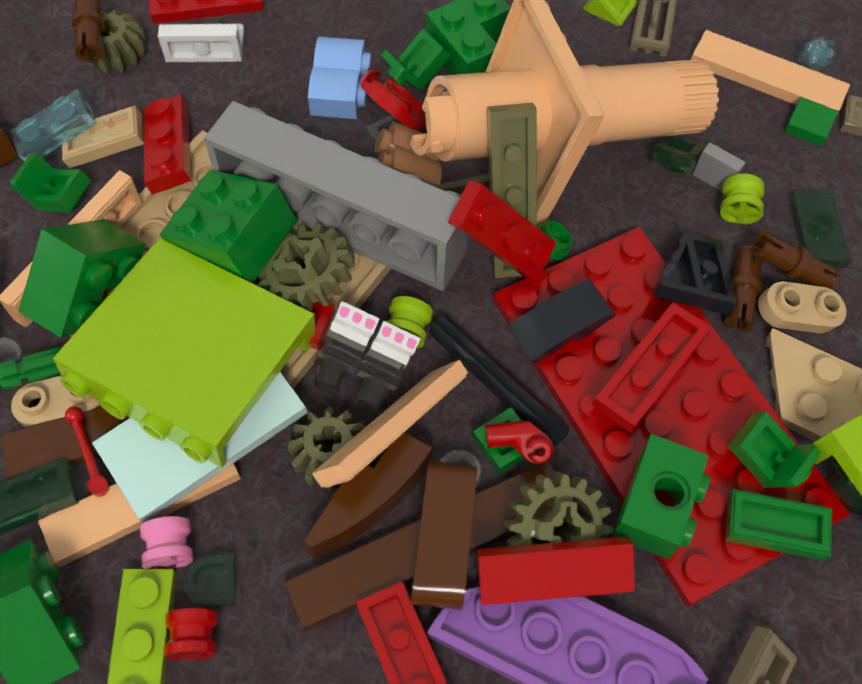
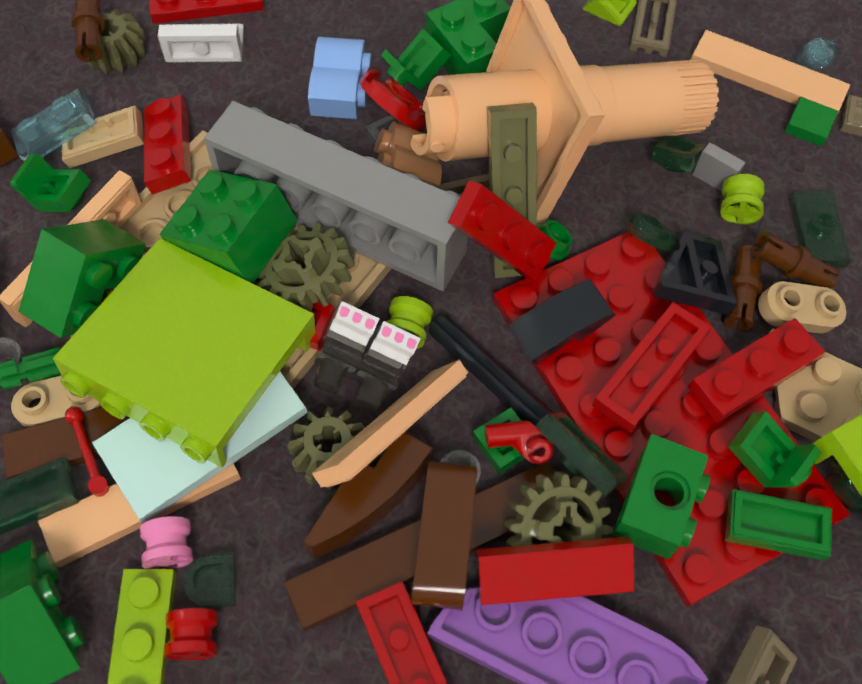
(582, 454): none -> clear green plate
(651, 231): none -> clear green tile
(755, 370): none -> red plate

